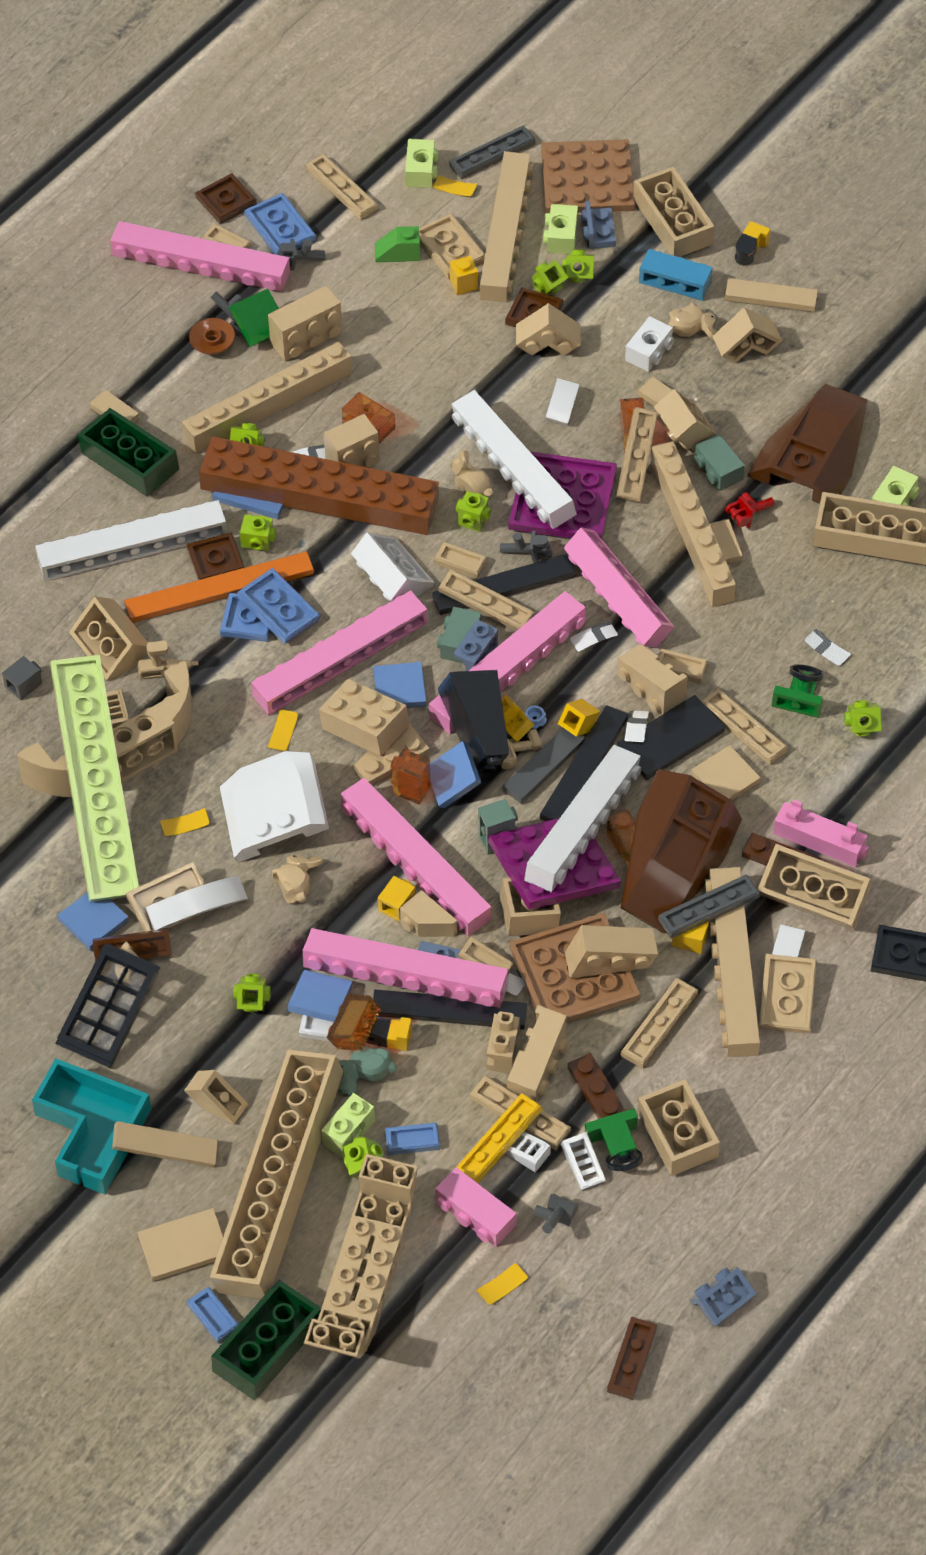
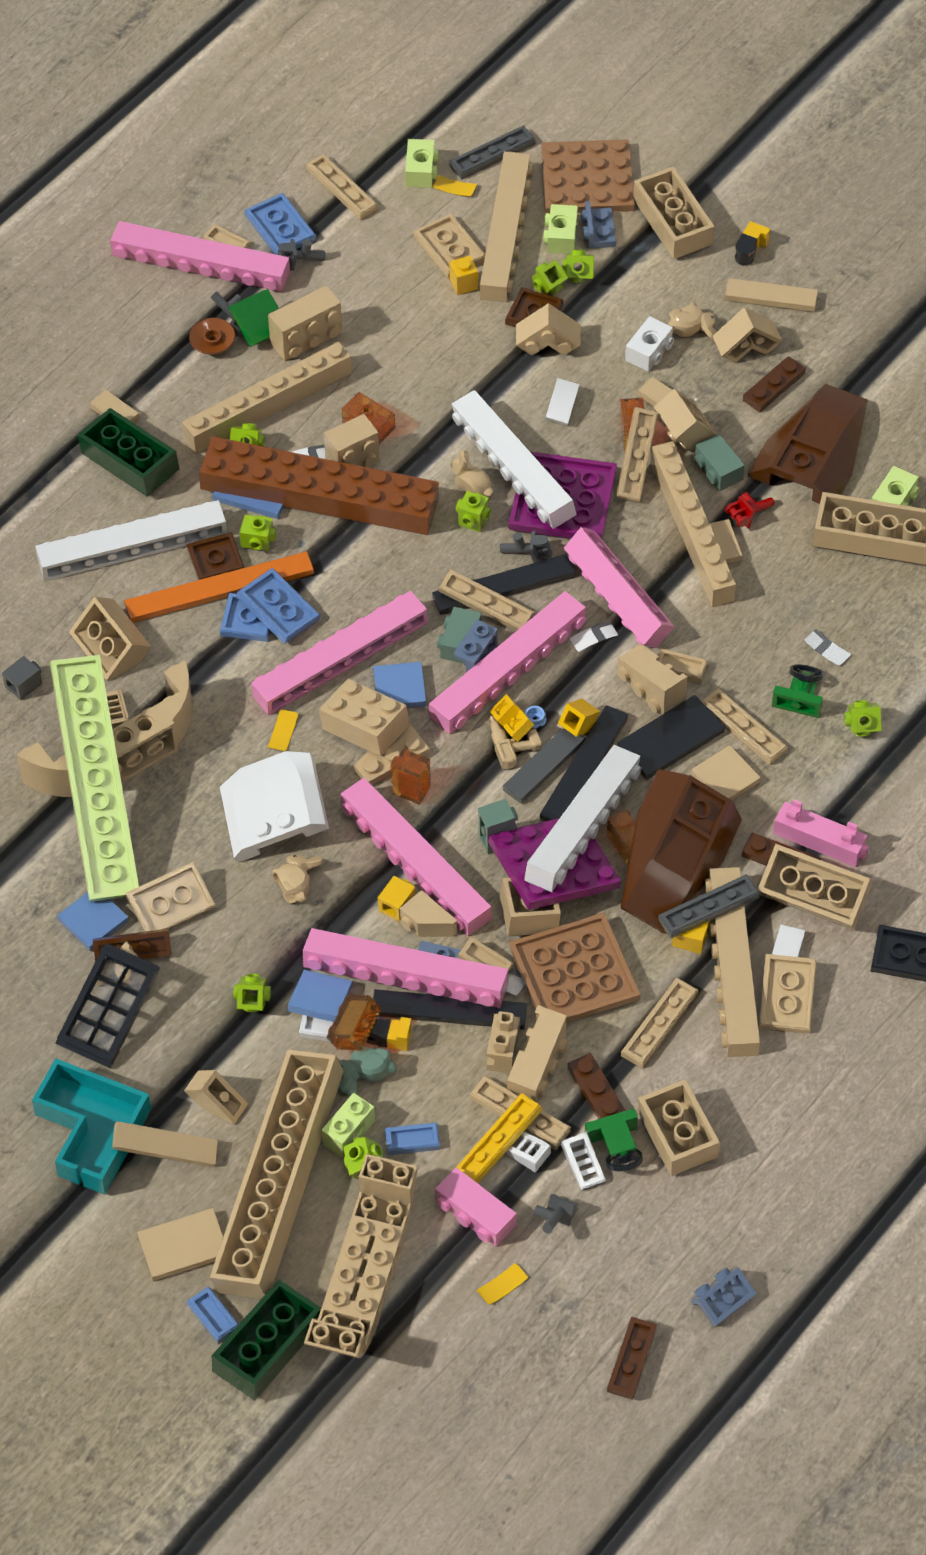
(157, 665): tan piece -> none
(185, 823): yellow sticker -> none
(196, 901): white slope -> none
(225, 198): reddish brown tile -> none
(390, 566): white slope -> none
(399, 245): bright green slope -> none
(453, 774): medium blue tile -> none
(460, 560): tan tile -> none
(477, 715): black slope -> none
(610, 950): tan wedge -> none
(636, 726): white sticker -> none
(675, 274): dark azure brick -> none
(774, 384): none -> reddish brown plate

